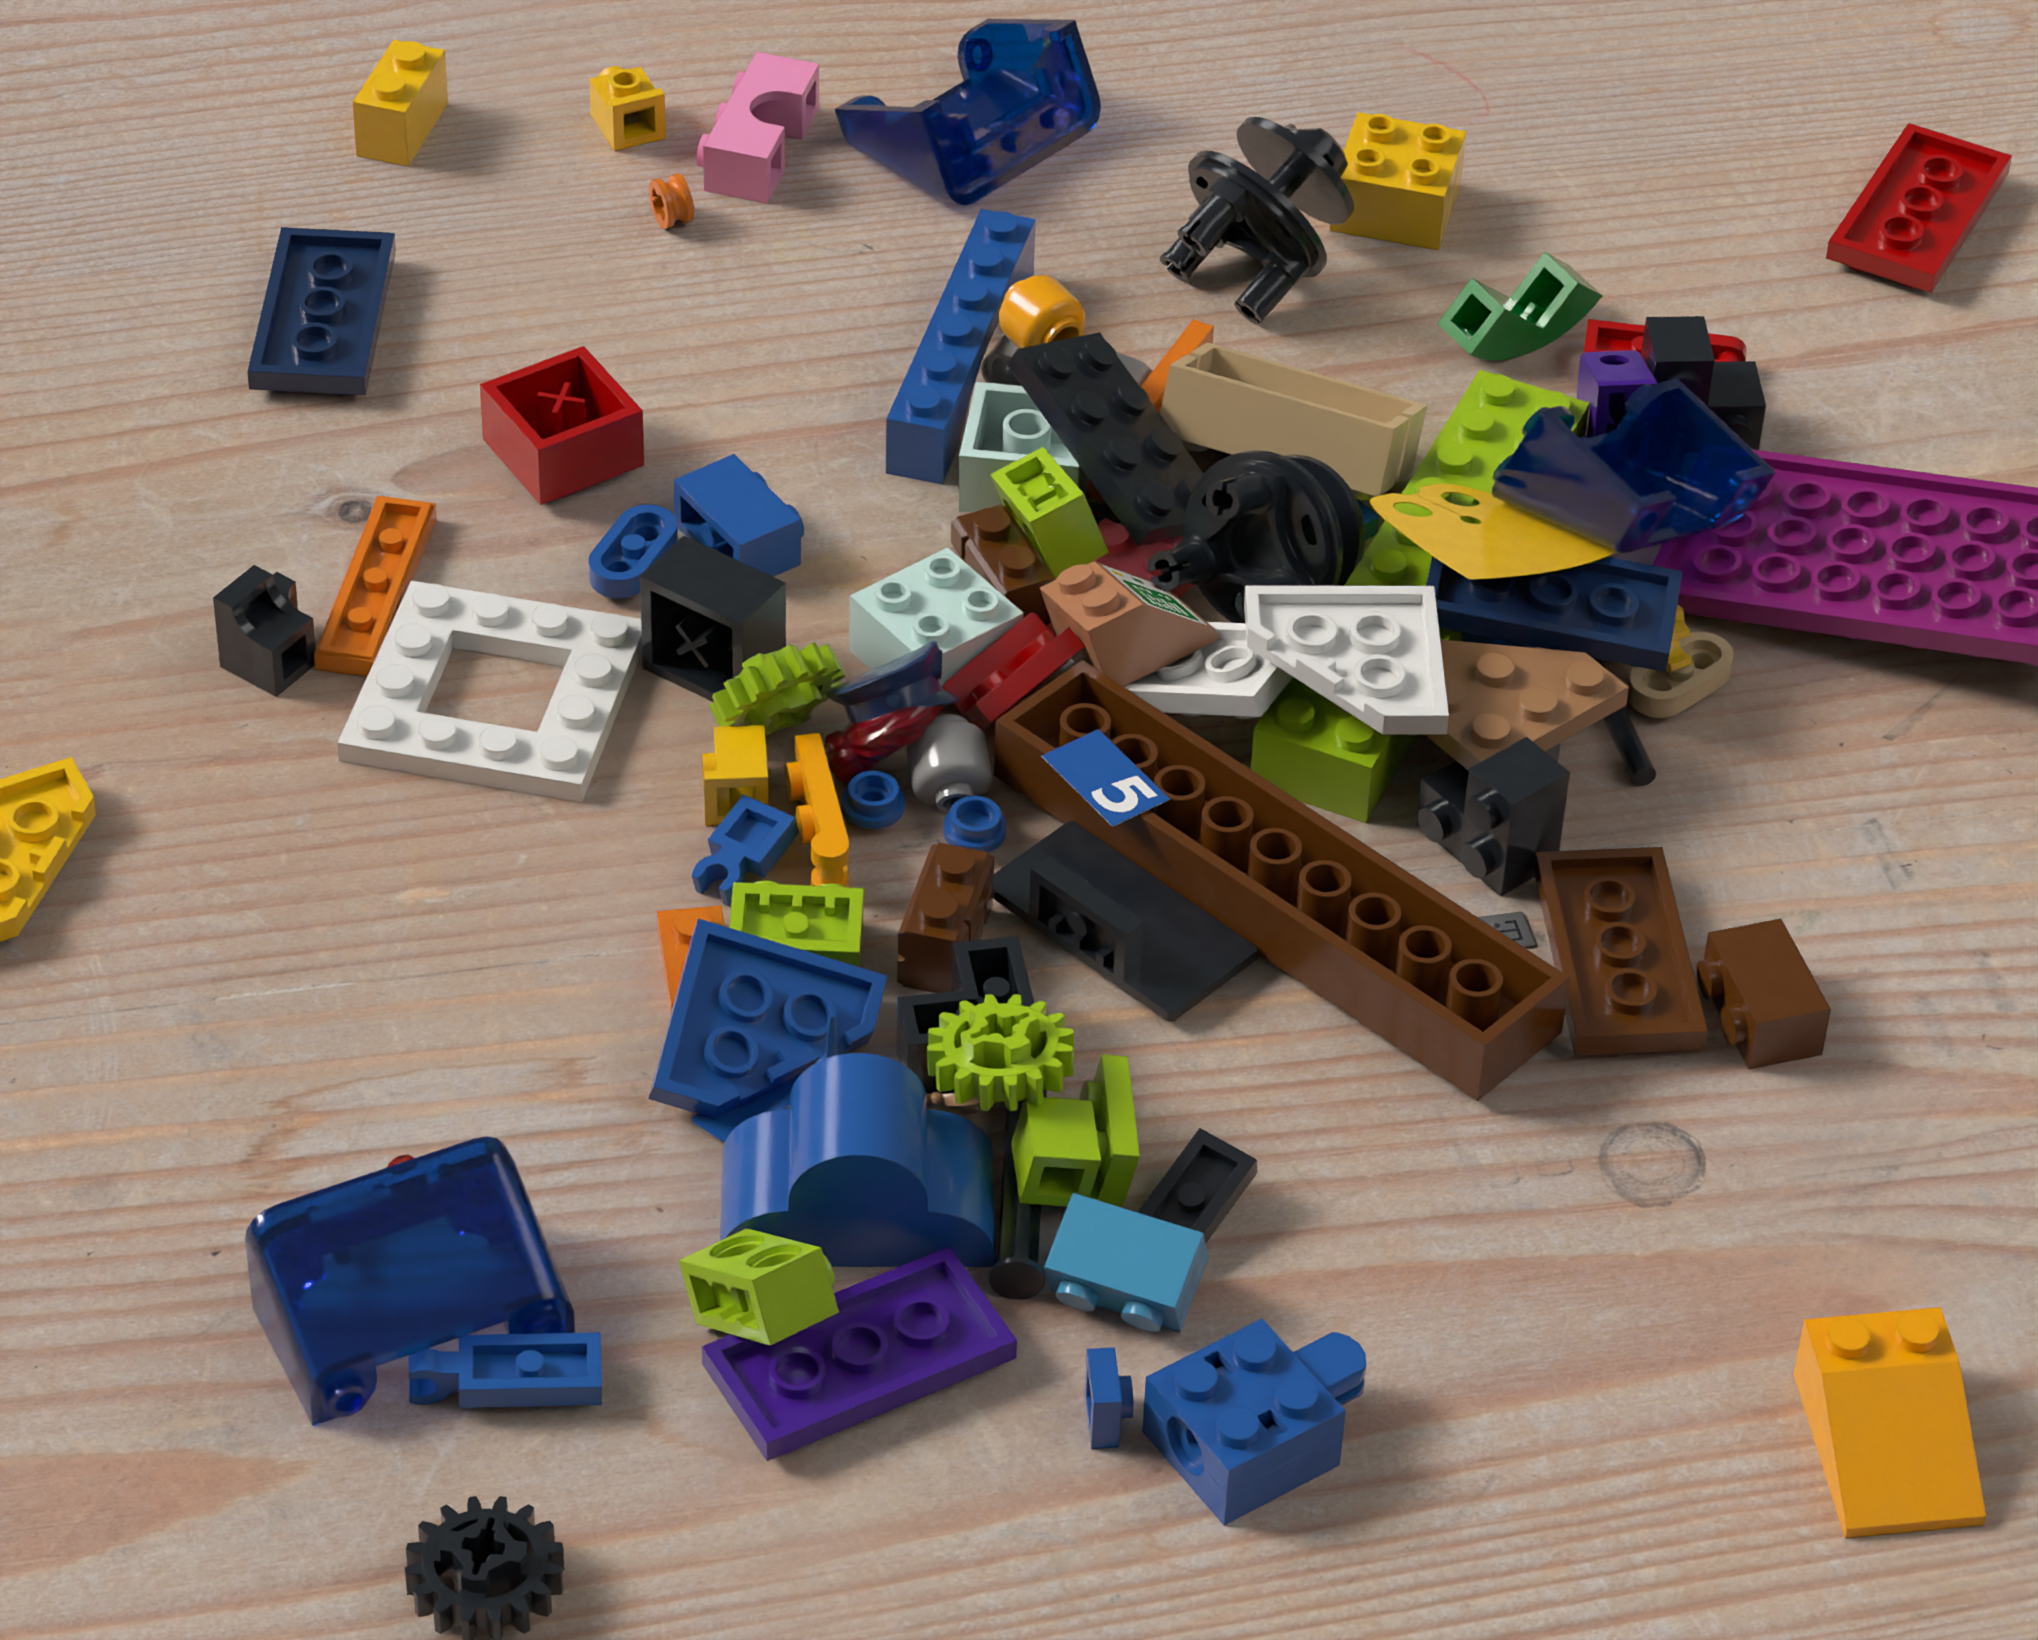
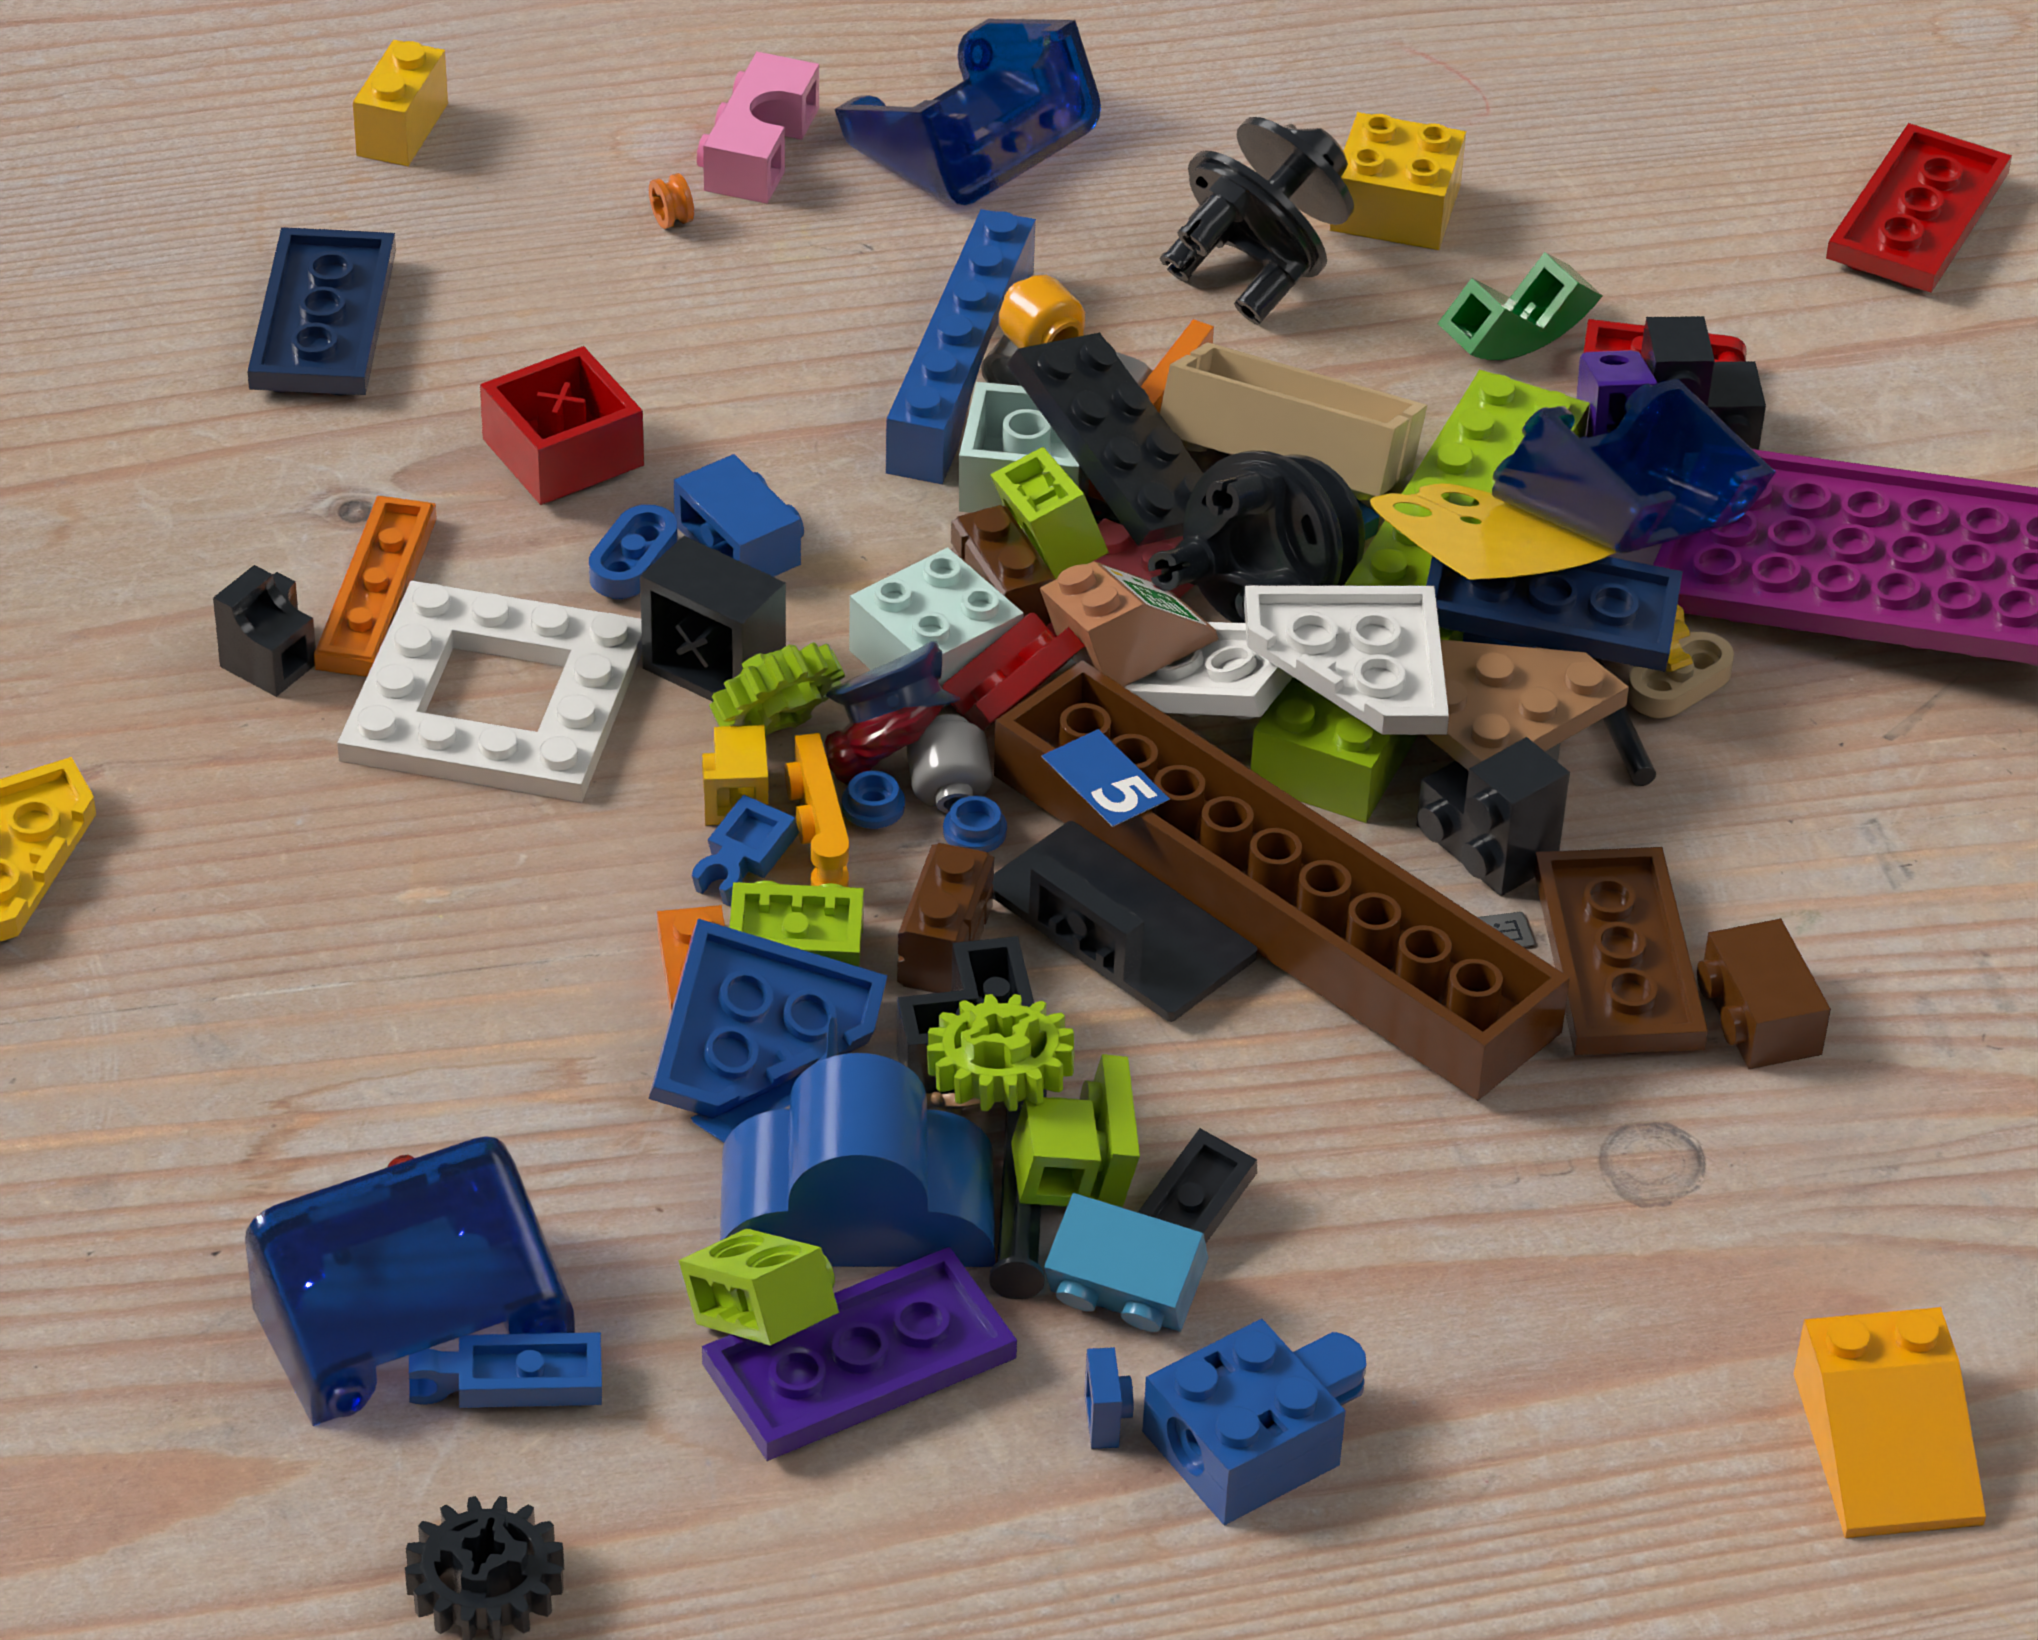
(624, 92): yellow brick -> none

